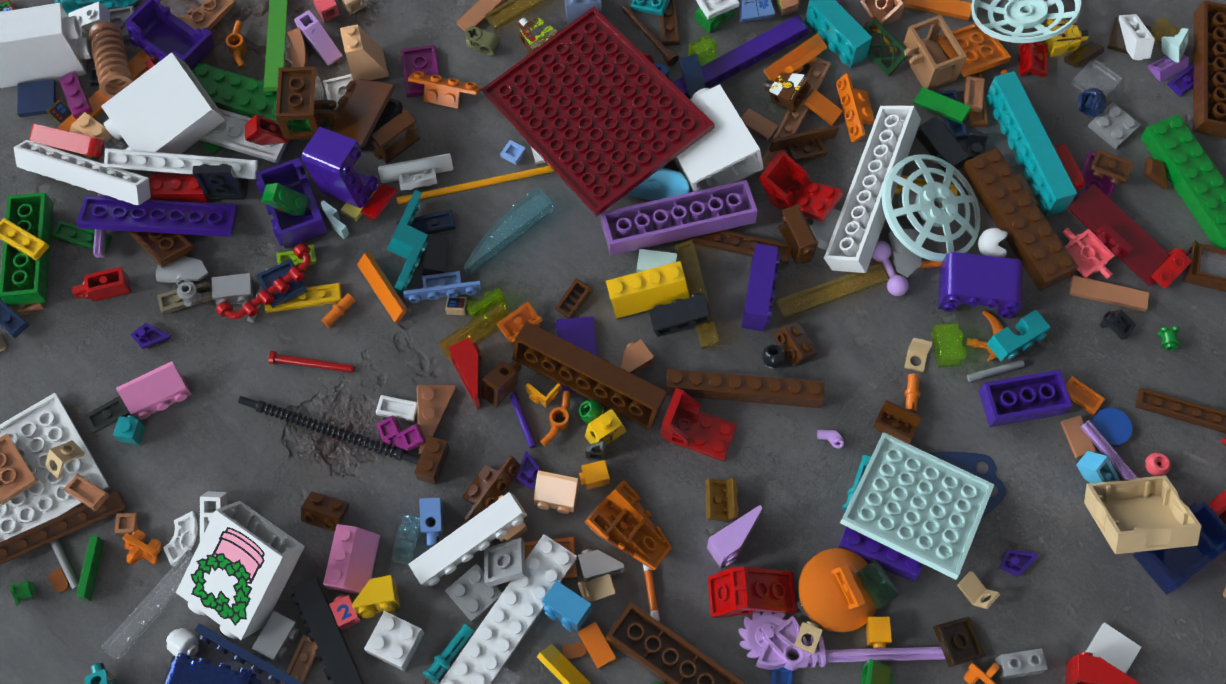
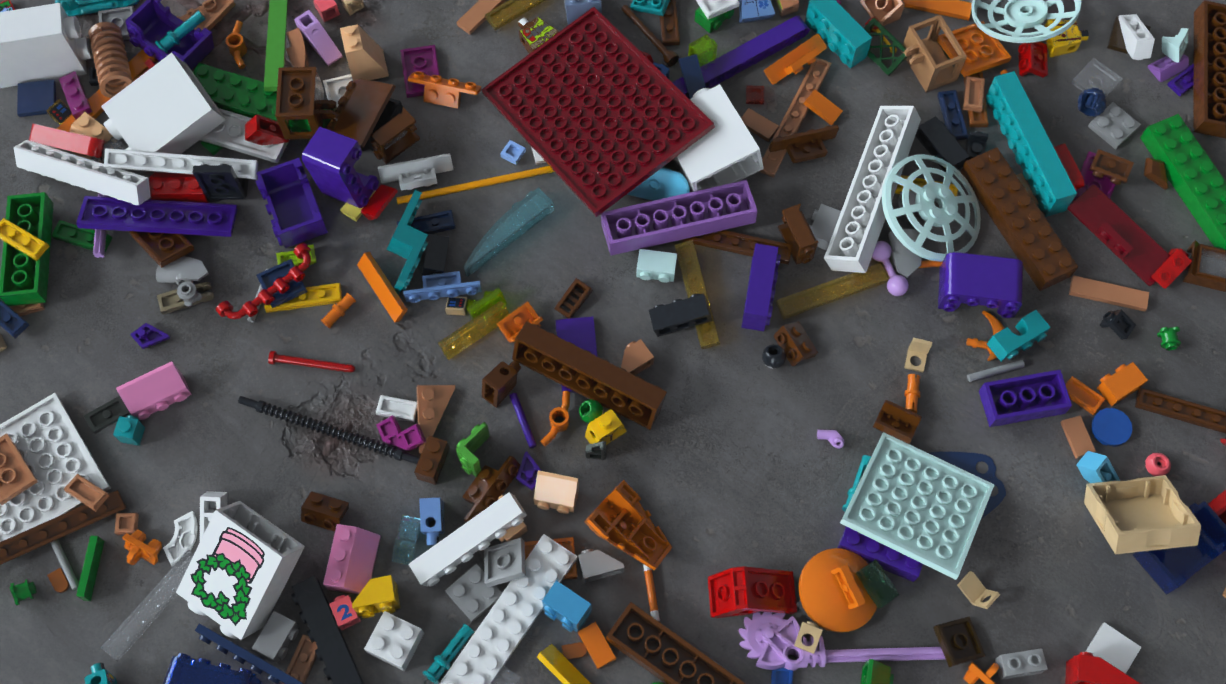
(61, 455): tan bracket -> none
(91, 15): white brick -> none
(103, 285): red hinge -> none
(173, 37): none -> teal pin
(183, 642): white head -> none
(233, 288): light grey brick -> none
(284, 199): green brick -> none
(333, 219): light aqua slope -> none
(466, 361): red slope -> none
(468, 446): none -> bright green bracket
(483, 40): olive piece -> none
(538, 397): light orange bracket -> none
(594, 475): light orange brick -> none
(597, 588): tan bracket -> none
(647, 289): yellow slope -> none
(695, 429): red bracket -> none
(721, 499): pearl gold bracket -> none
(729, 541): lavender slope -> none
(746, 388): reddish brown brick -> none
(754, 94): none -> clear red tile
(788, 90): reddish brown torso -> none
(790, 185): red bracket -> none
(855, 107): orange bracket -> none
(878, 632): light orange brick -> none
(942, 105): green tile -> none
(948, 345): clear neon green brick -> none
(989, 242): white helmet -> none
(1016, 561): dark purple piece -> none
(1084, 54): dark brown tile -> none
(1088, 253): coral plate -> none
(1108, 450): lavender axle -> none
(1122, 383): none -> orange brick
(1162, 29): clear yellow plate -> none

